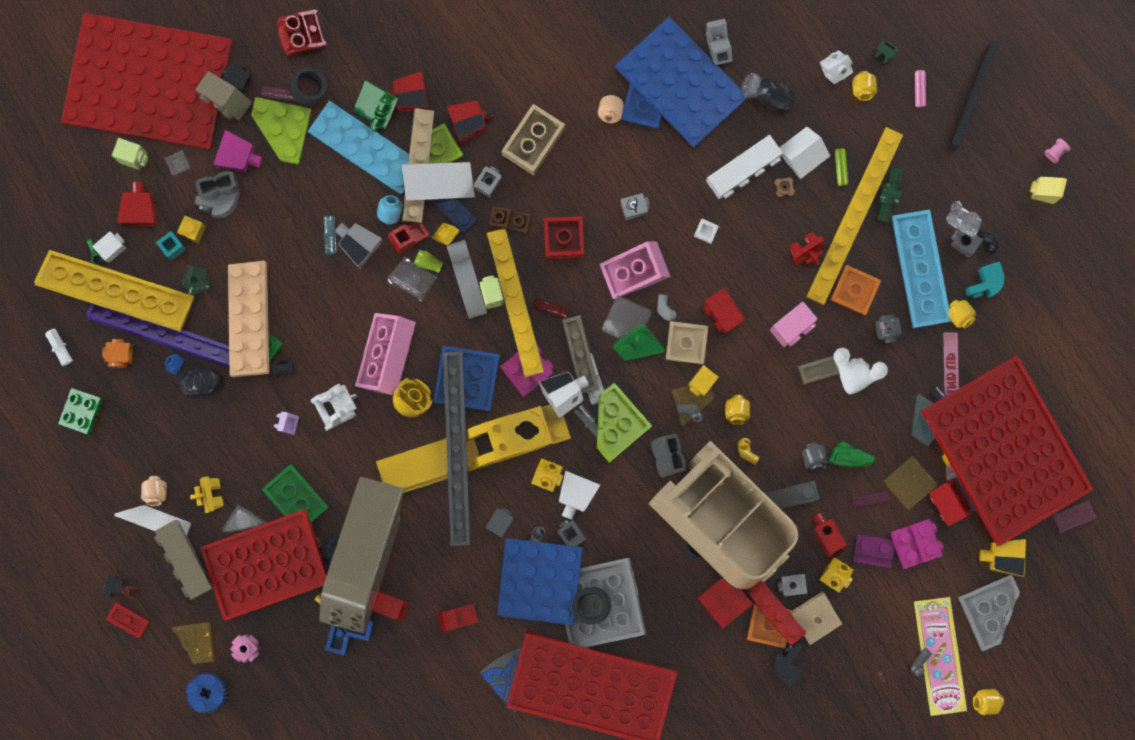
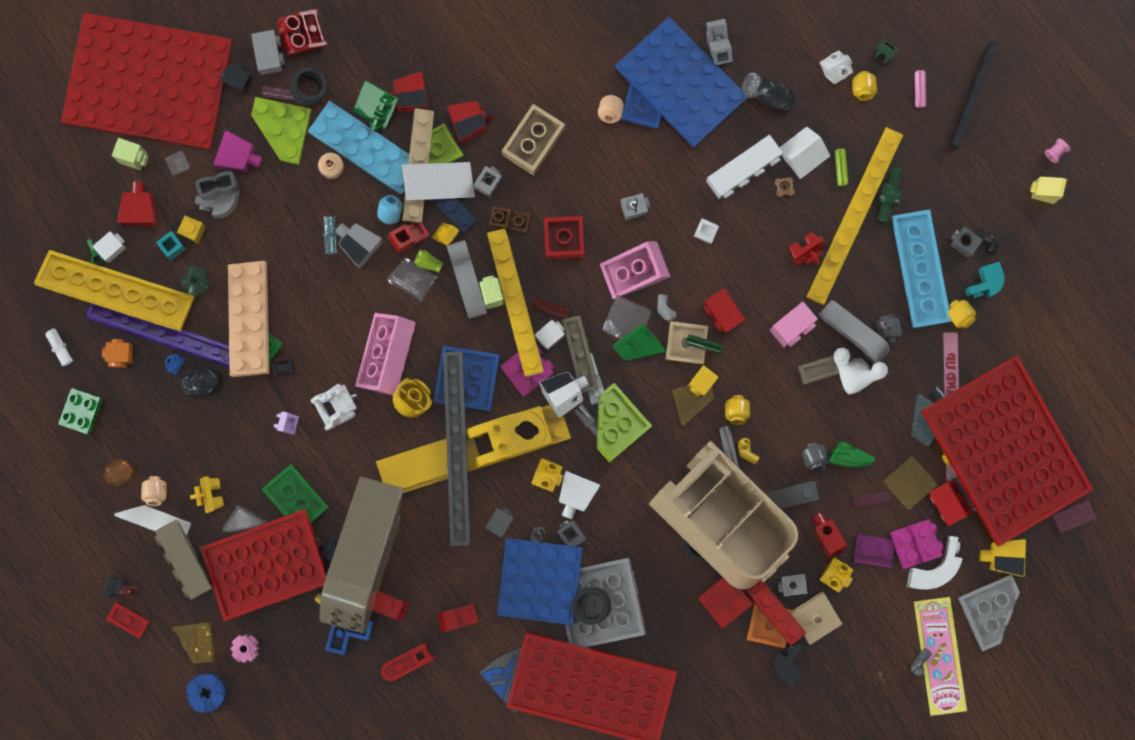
(118, 472): none -> clear orange head
(224, 96): dark tan brick -> none
(267, 53): none -> light grey brick
(335, 169): none -> light nougat head
(406, 663): none -> red plate
(550, 334): none -> white brick
(668, 455): dark grey brick -> none
(692, 410): dark grey arm -> none
(704, 344): none -> dark green axle
(728, 445): none -> light grey axle
(855, 290): orange plate -> none
(872, 344): none -> light grey beam
(942, 573): none -> white arch
(969, 222): clear plate -> none
(988, 701): yellow head -> none

